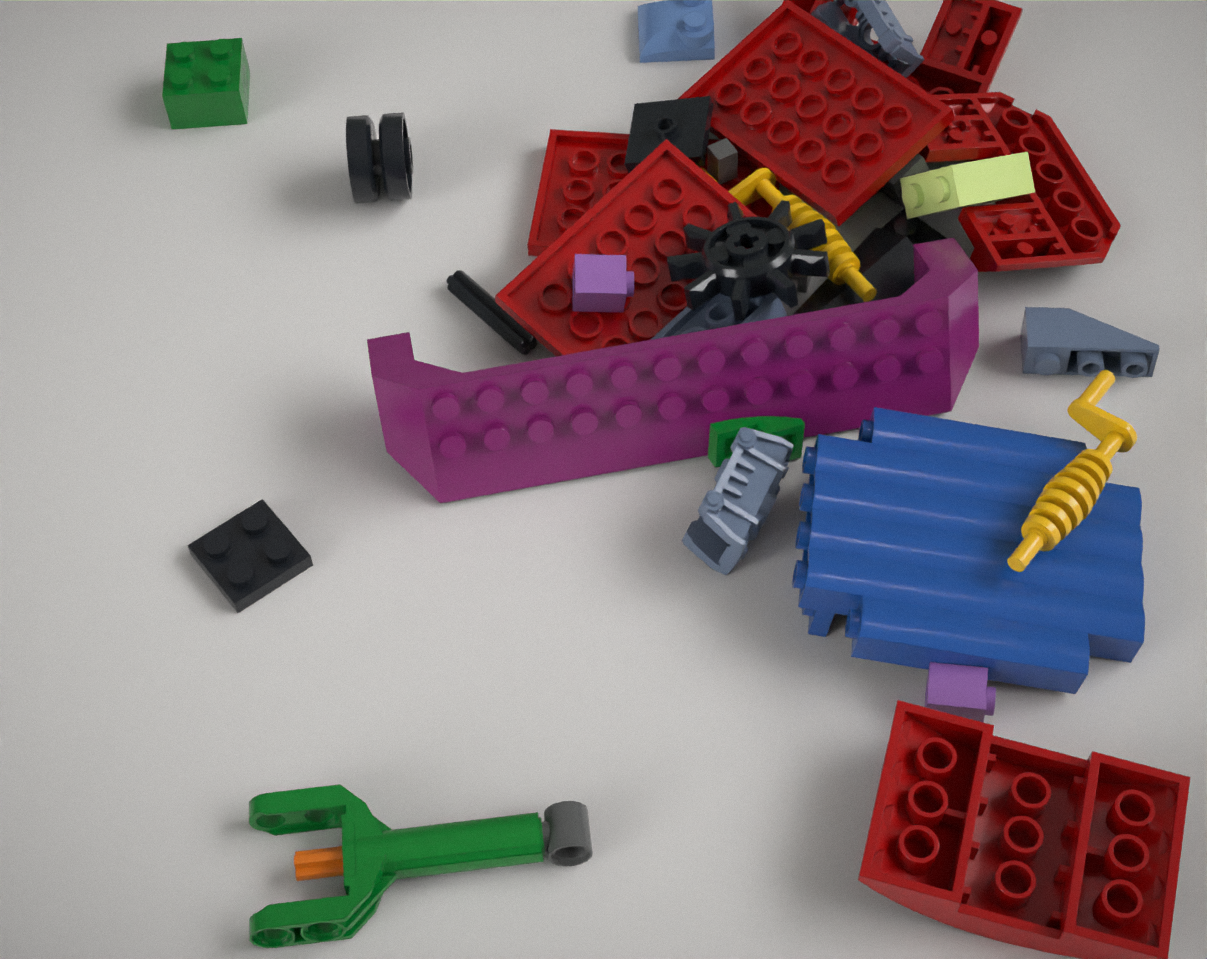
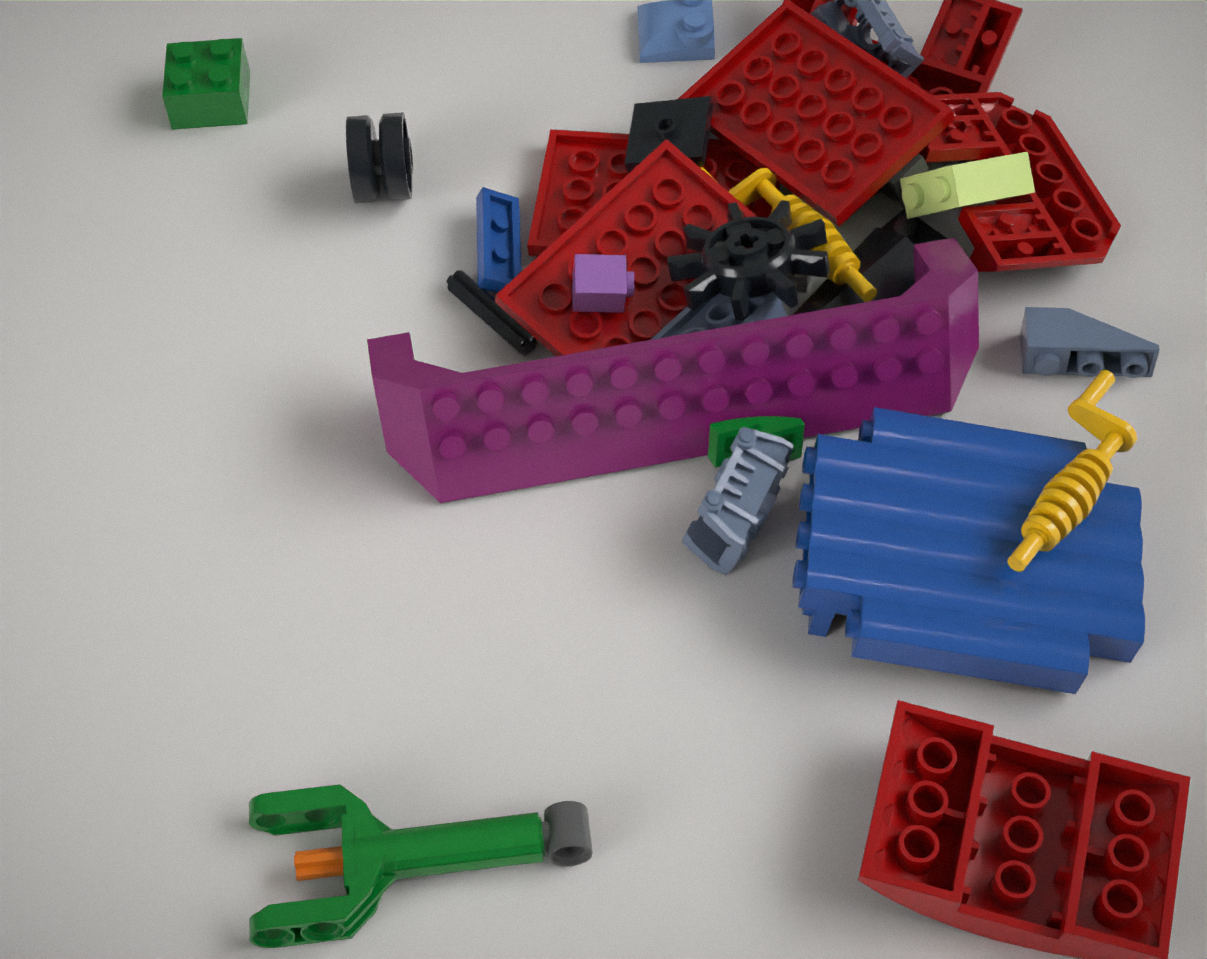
(250, 555): black plate -> none
(497, 239): none -> blue plate
(722, 161): flat silver piece -> none
(960, 690): medium lavender brick -> none

